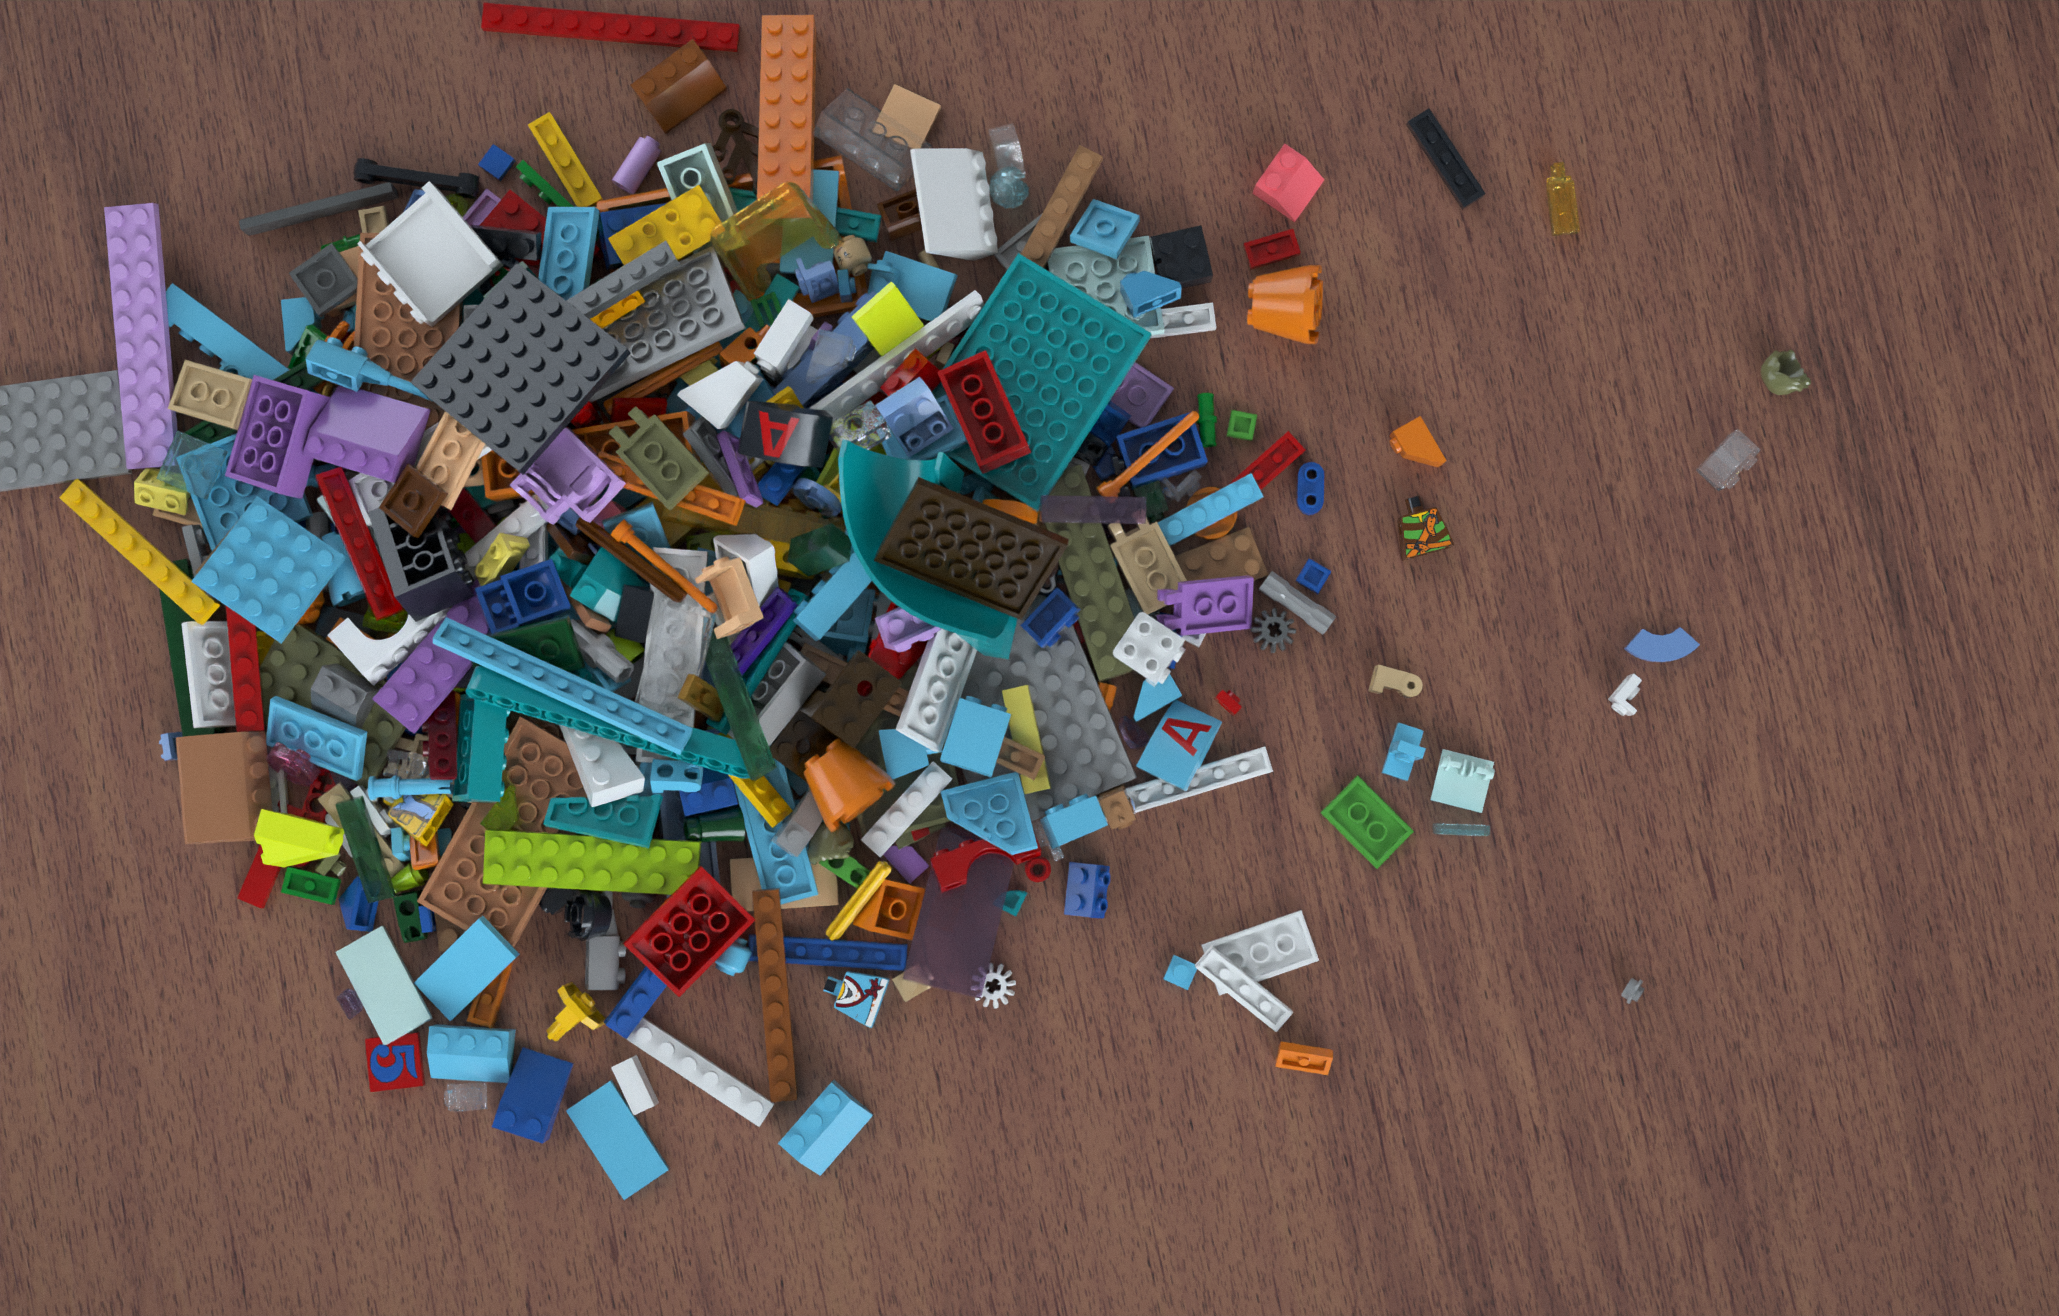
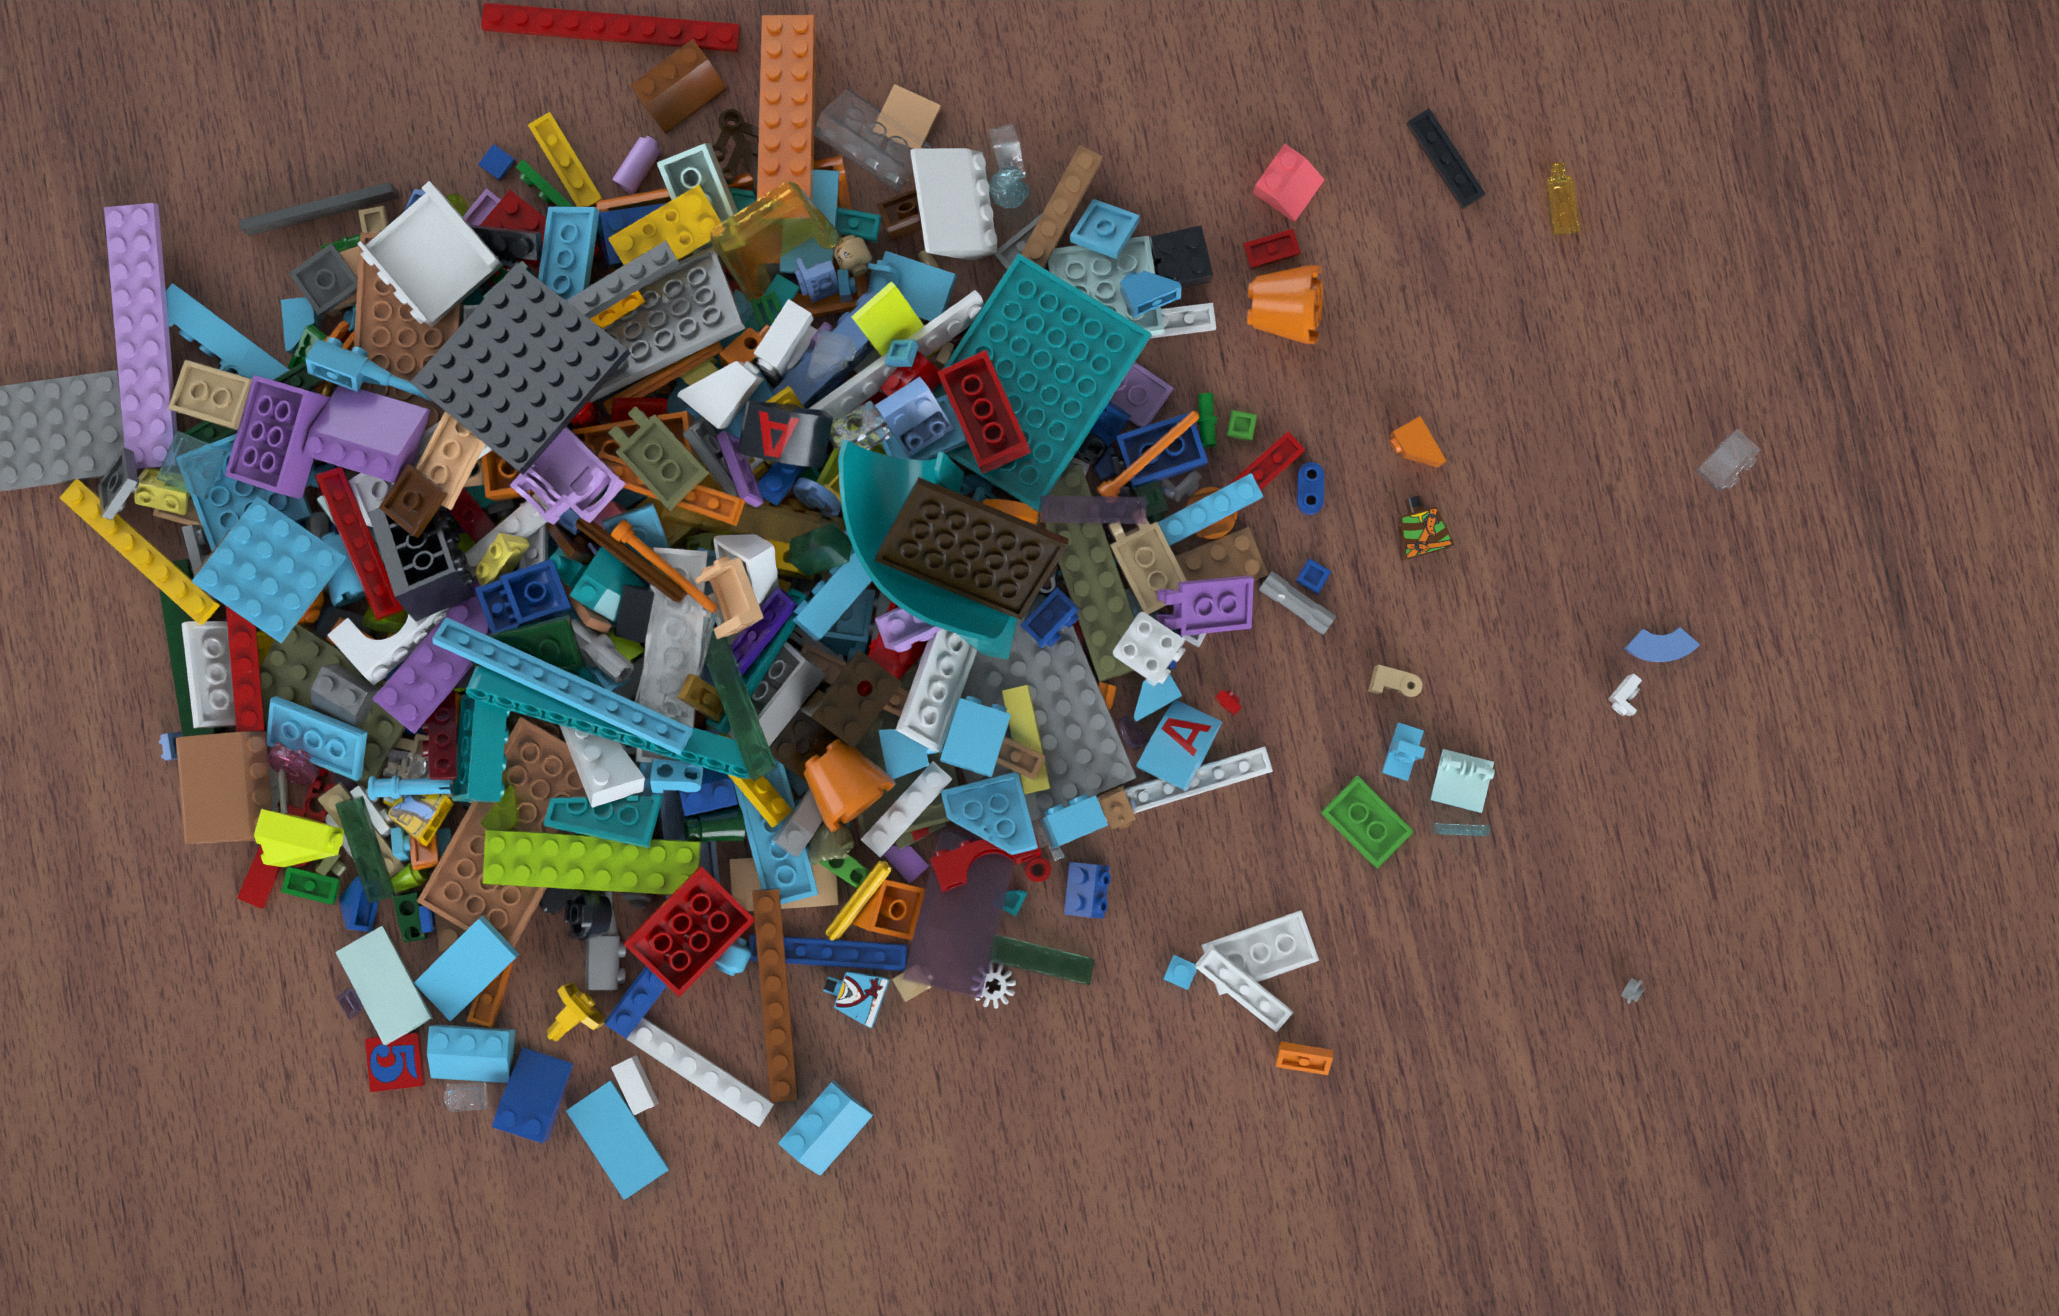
(118, 484): none -> dark grey plate
(369, 171): black piece -> none
(902, 353): none -> medium azure tile
(1041, 960): none -> clear green tile
(1282, 629): dark grey gear -> none
(1783, 373): olive hair -> none

